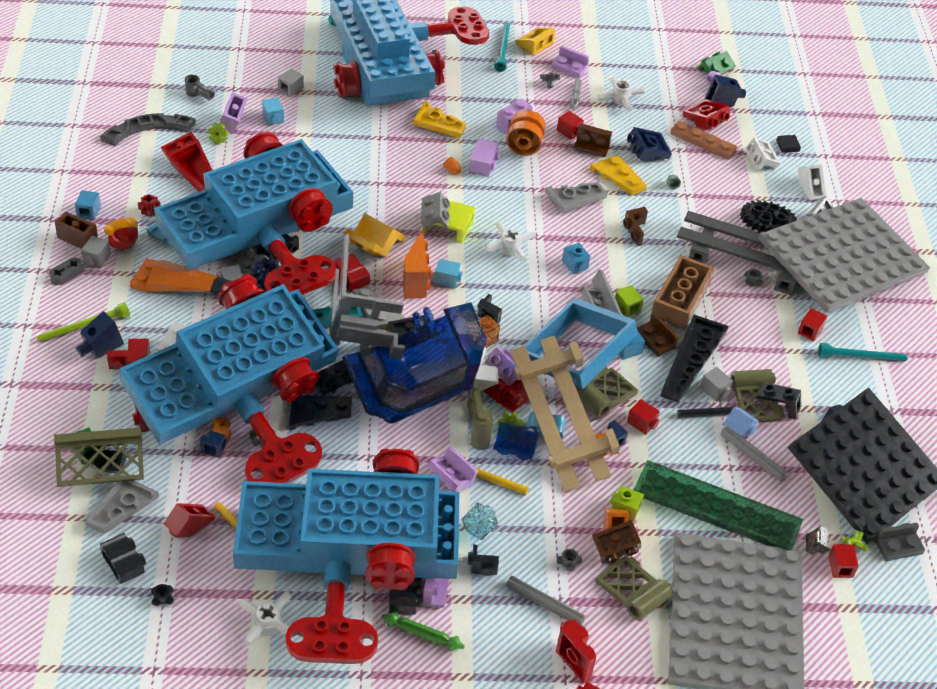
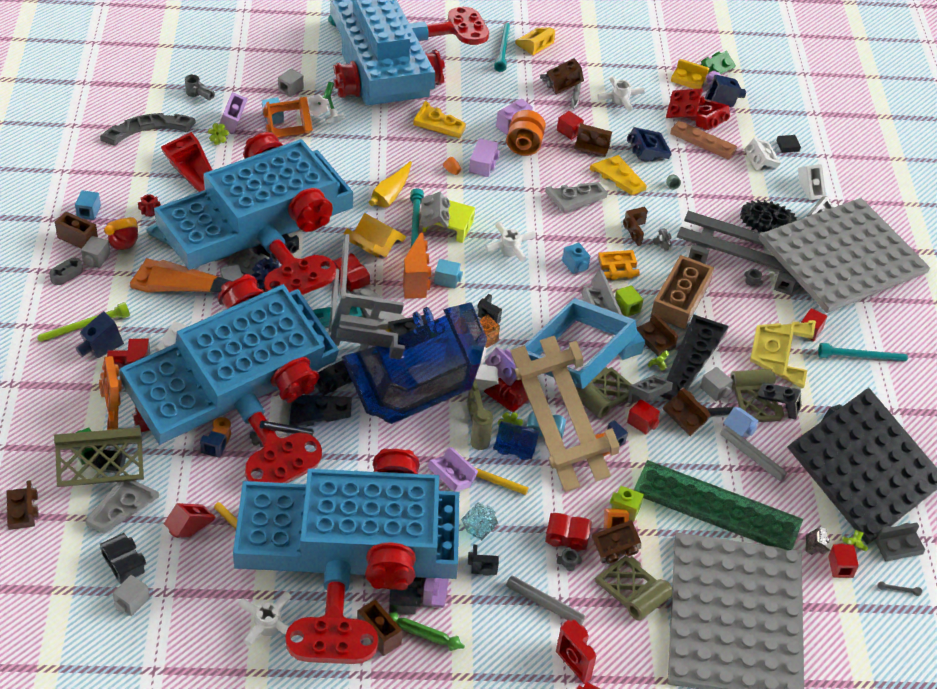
(21, 507): none -> reddish brown bracket
(110, 389): none -> orange wing
(131, 595): none -> light grey brick
(162, 589): black plate -> none
(284, 428): none -> black bar
(301, 104): none -> orange panel
(319, 105): none -> white plant
(387, 630): none -> reddish brown brick
(390, 188): none -> yellow piece
(416, 197): none -> teal piece
(565, 76): none -> reddish brown bracket
(568, 531): none -> red brick
(571, 62): lavender bracket -> none
(618, 260): none -> light orange plate
(648, 389): none -> dark grey bracket
(659, 361): none -> lime plant
(663, 239): none -> dark grey plant
(685, 103): none -> red hinge
(687, 411): none -> reddish brown bracket
(690, 74): none -> yellow bracket
(773, 347): none -> light yellow wing
(916, 591): none -> dark grey hinge

